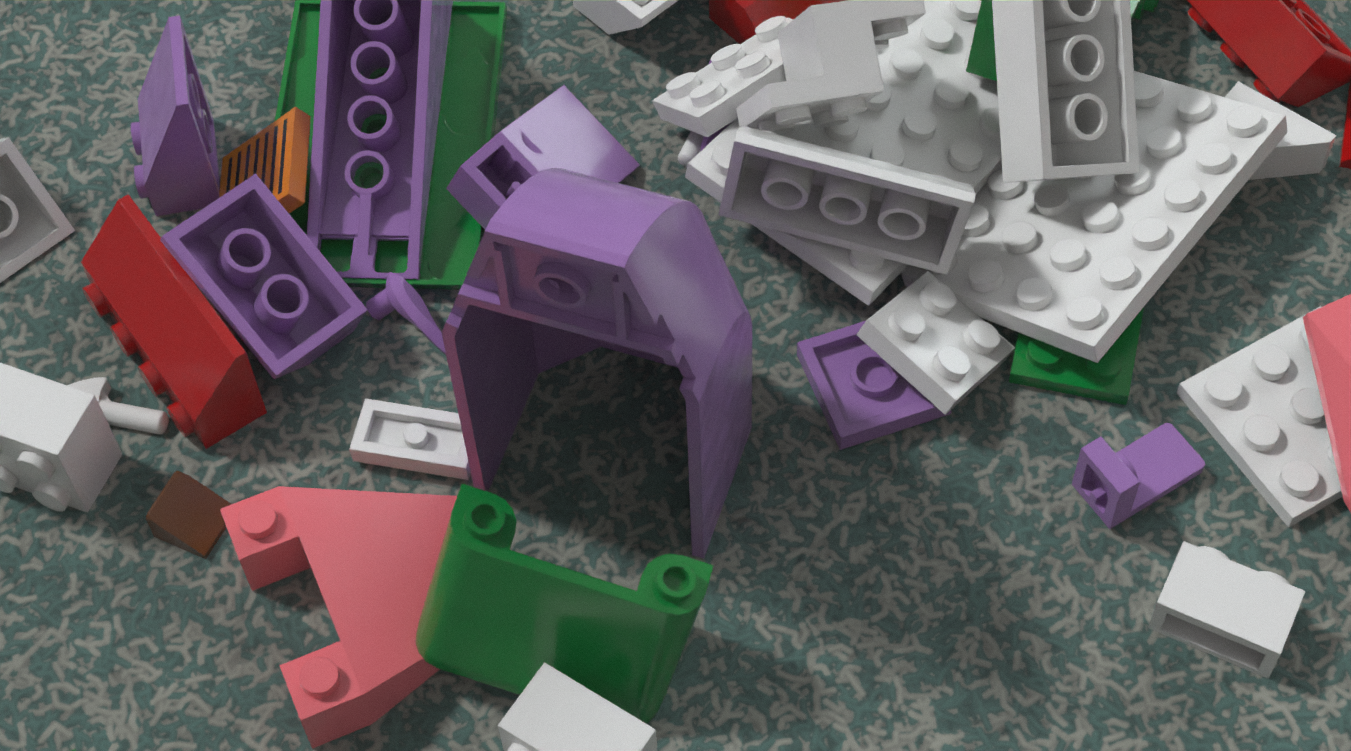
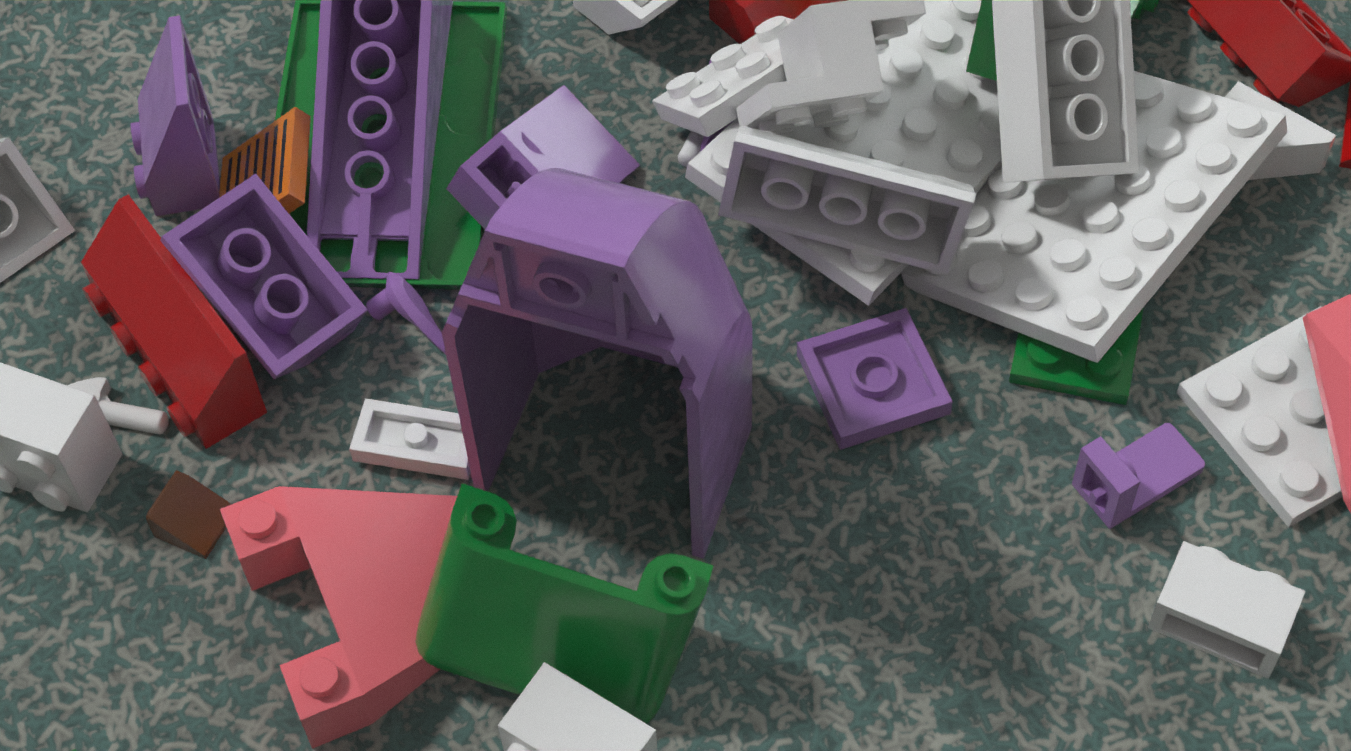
(935, 342): white plate -> none

